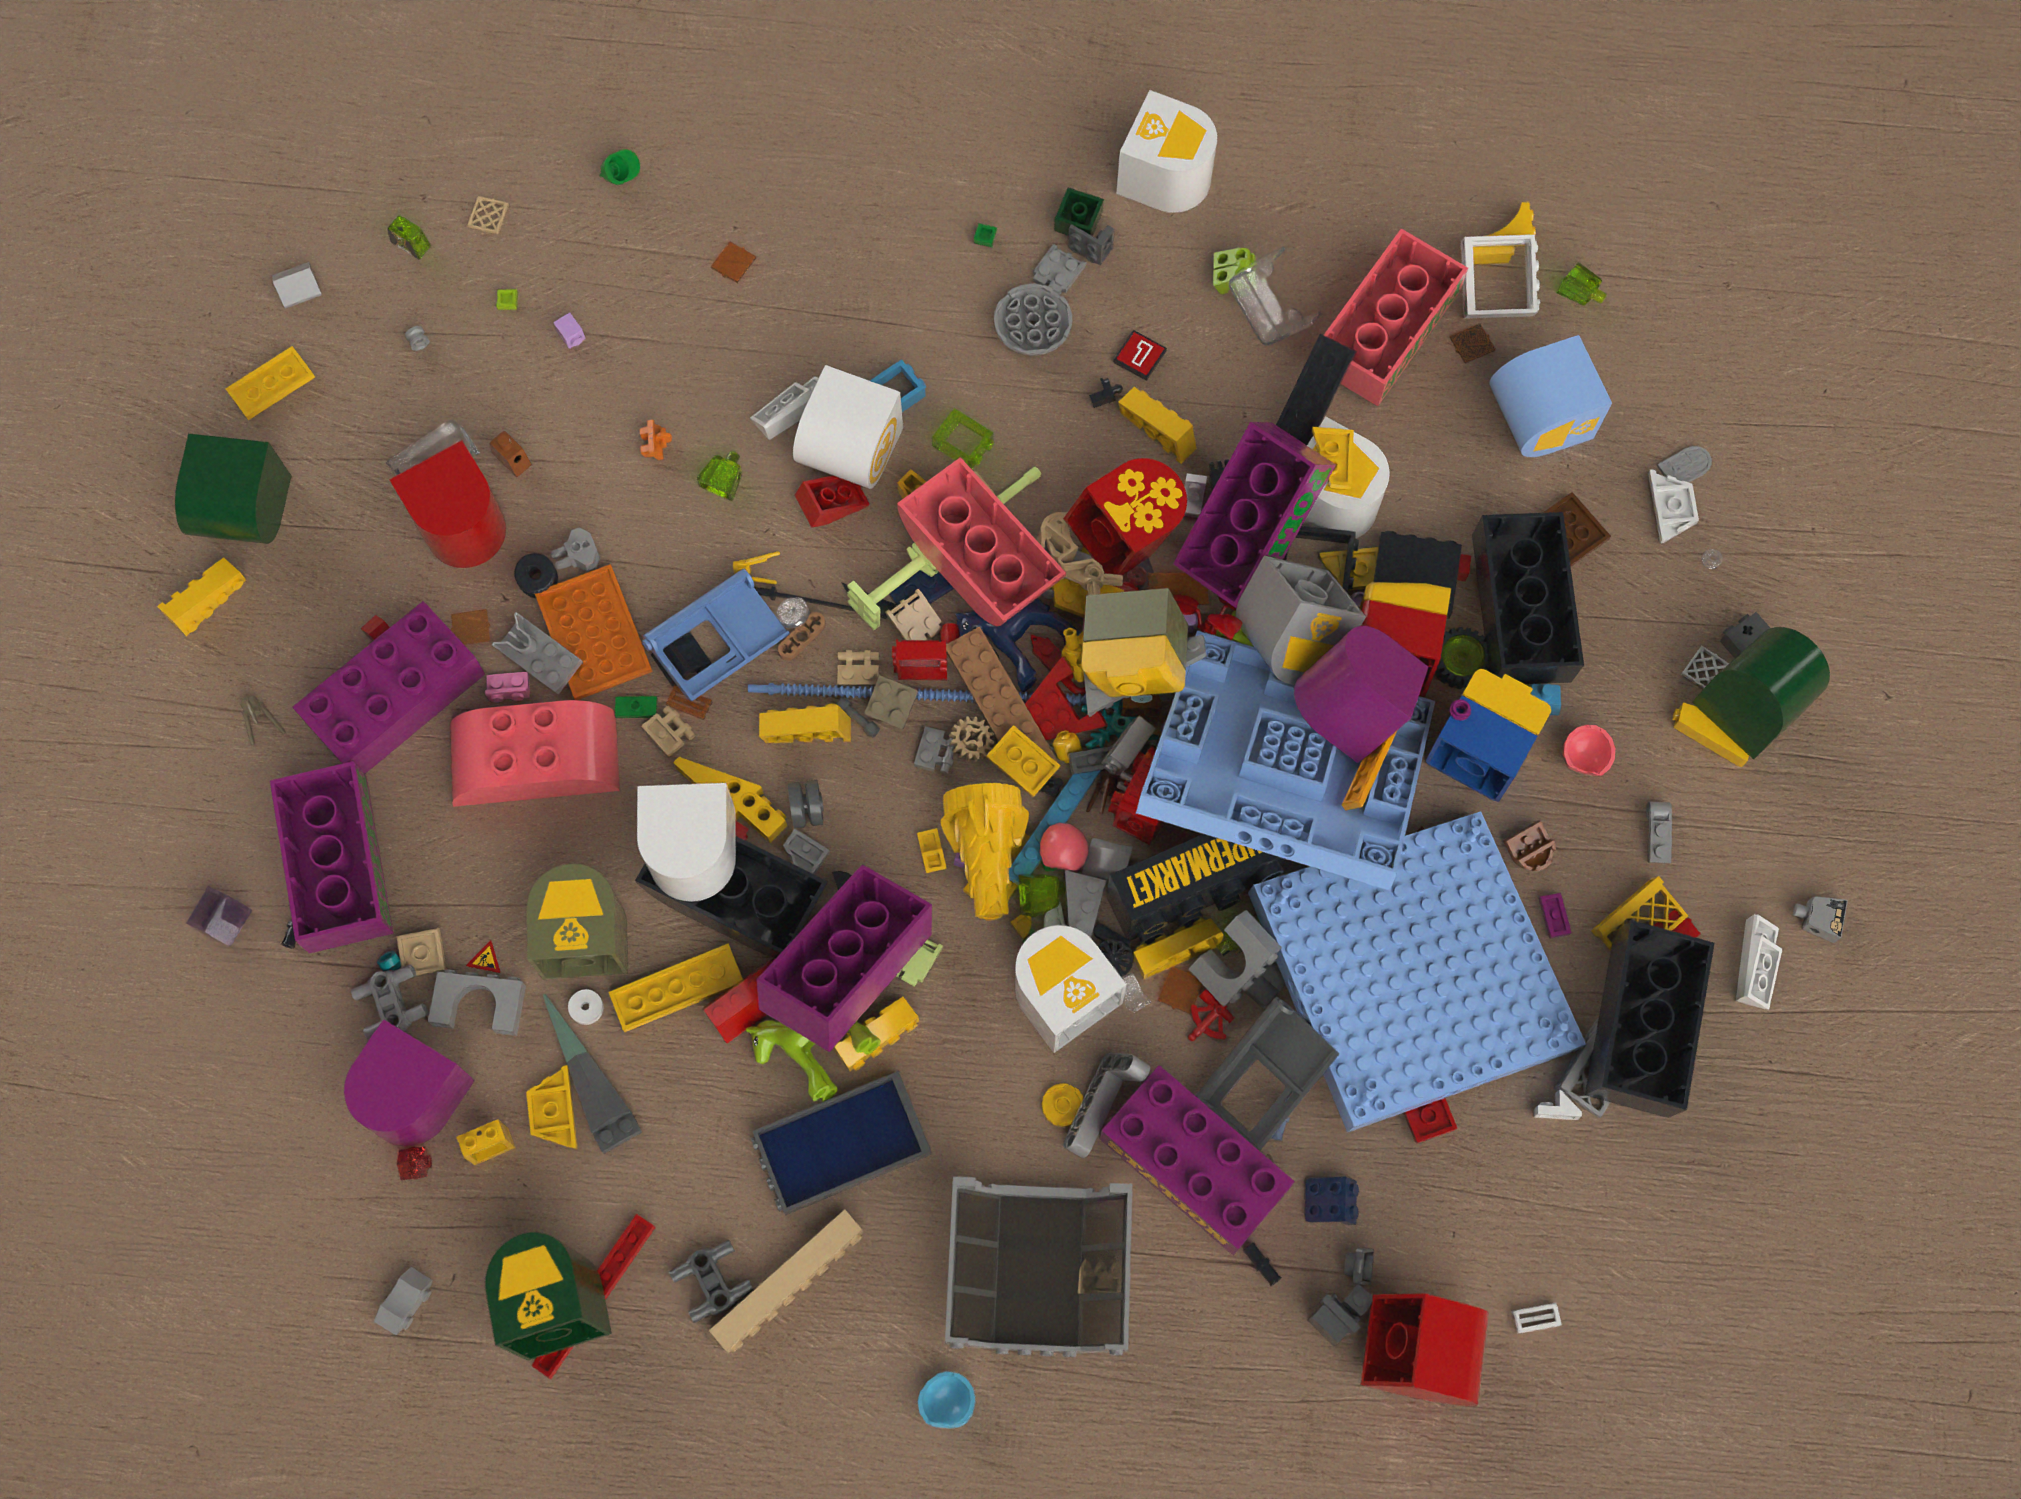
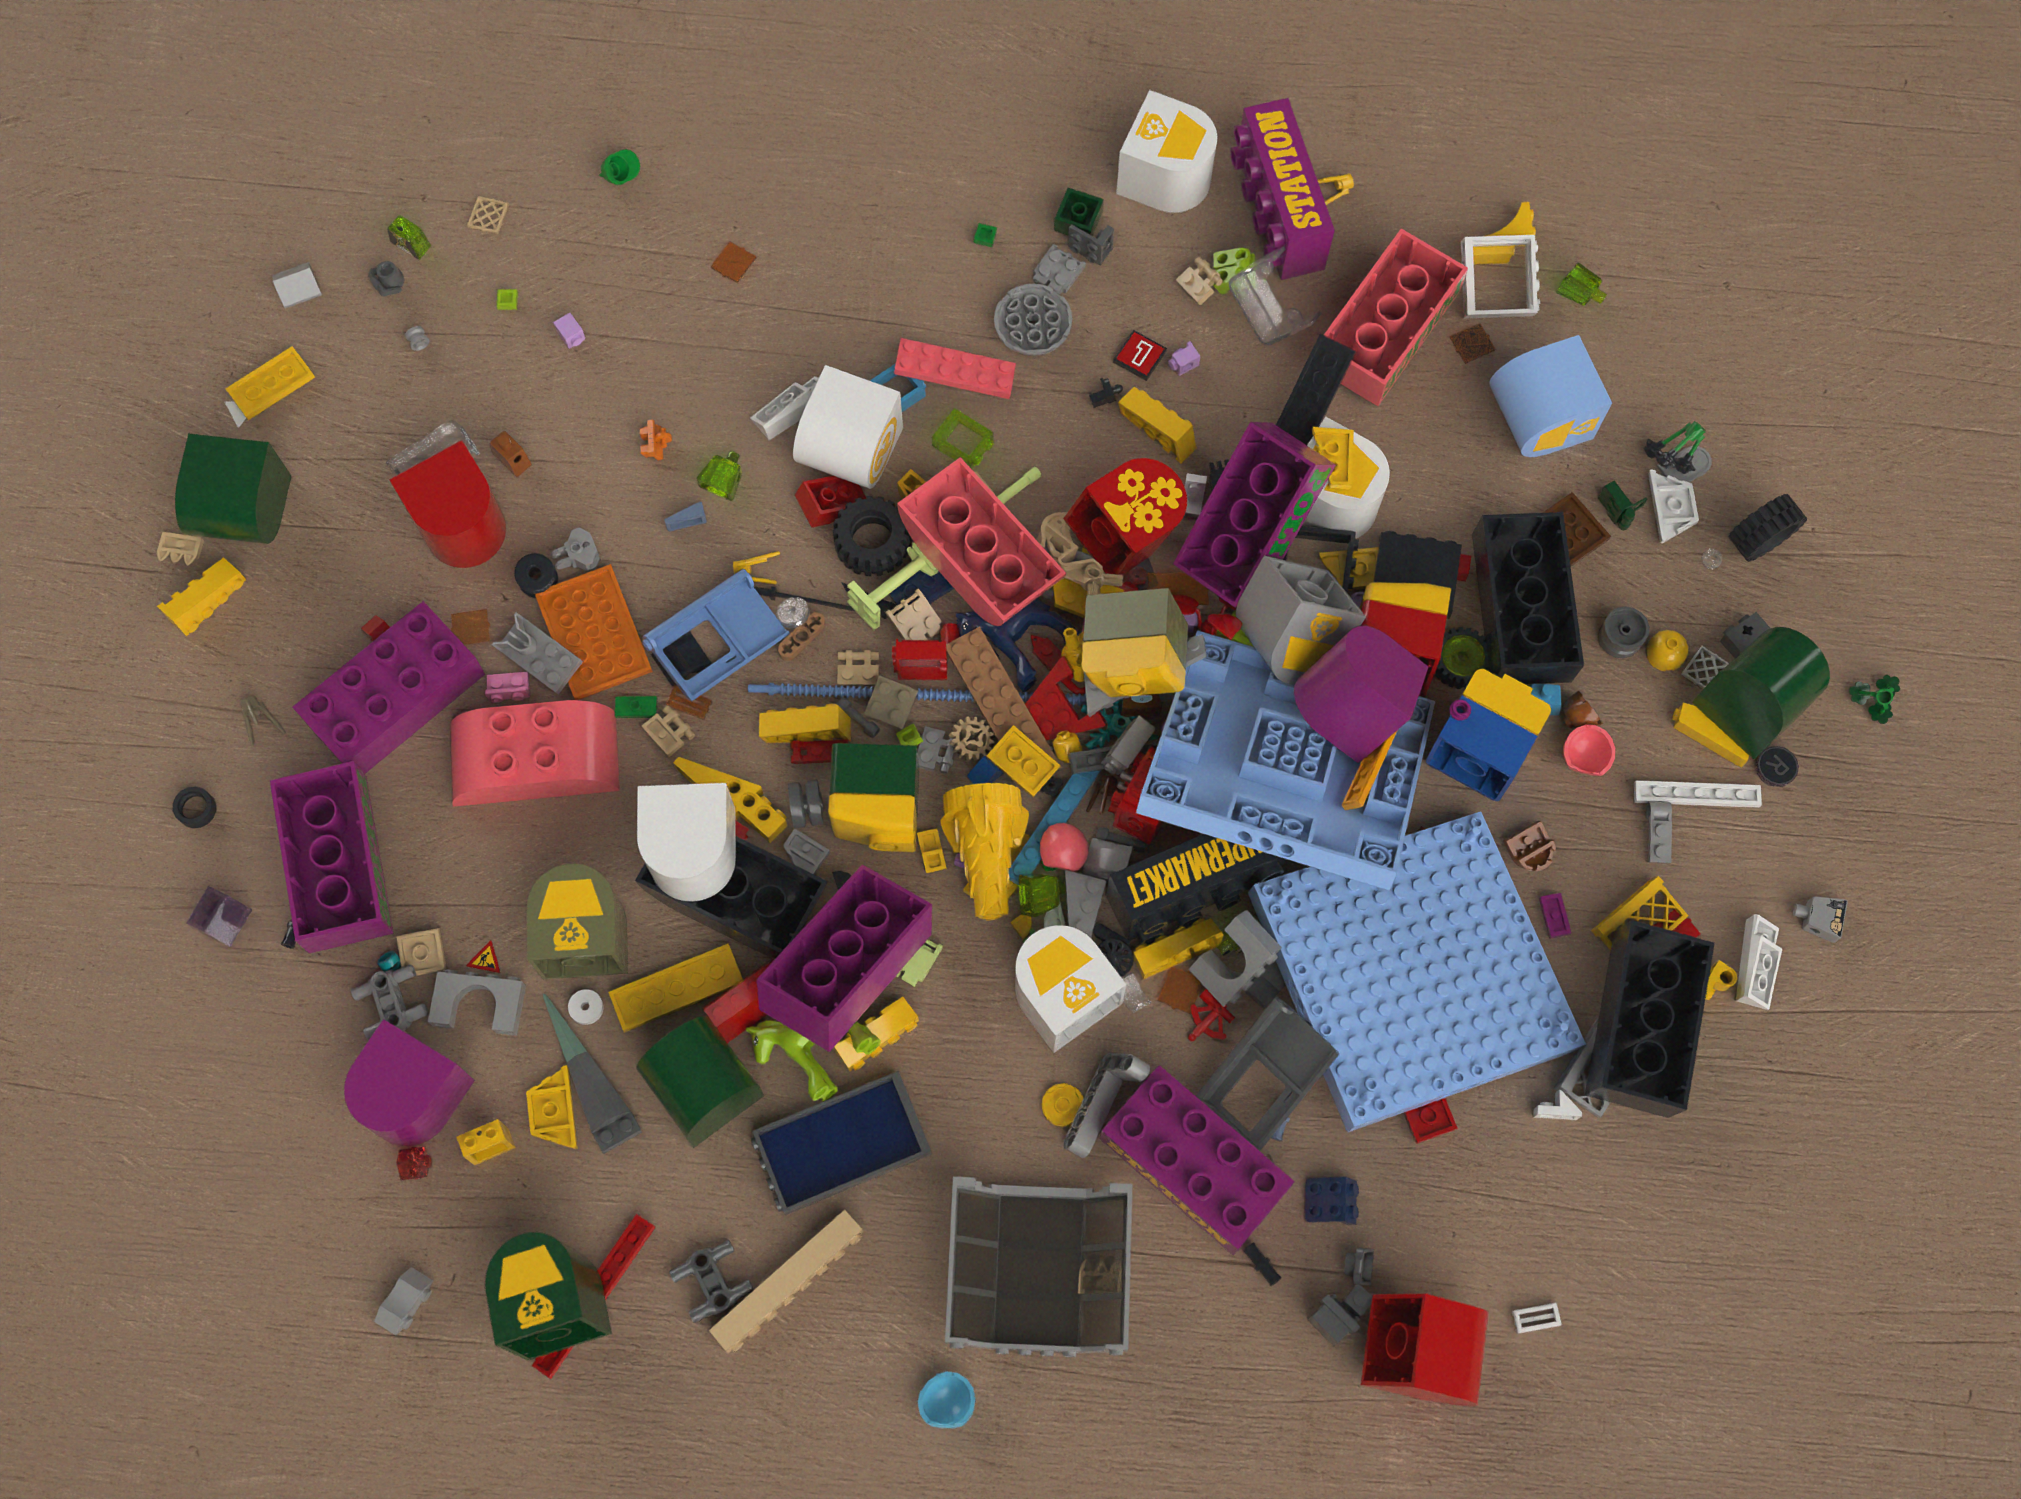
(179, 546): none -> tan plate
(183, 796): none -> black tyre
(236, 413): none -> white sticker
(389, 278): none -> dark grey piece
(686, 518): none -> sand blue slope
(698, 1079): none -> dark green brick
(816, 751): none -> red plate
(870, 512): none -> black tyre
(875, 795): none -> piece
(909, 736): none -> lime plate
(955, 368): none -> coral plate
(984, 772): none -> blue slope
(1104, 834): none -> dark grey bar
(1184, 359): none -> lavender brick
(1193, 283): none -> tan plate
(1282, 188): none -> magenta brick
(1341, 183): none -> yellow plant
(1579, 712): none -> dark orange cylinder
(1618, 505): none -> dark green piece
(1623, 632): none -> dark grey wheel
(1666, 459): none -> plant
(1667, 650): none -> yellow cylinder
(1698, 793): none -> white plate
(1715, 981): none -> yellow plate
(1767, 527): none -> black tyre
(1777, 766): none -> black tile
(1882, 697): none -> dark green plant

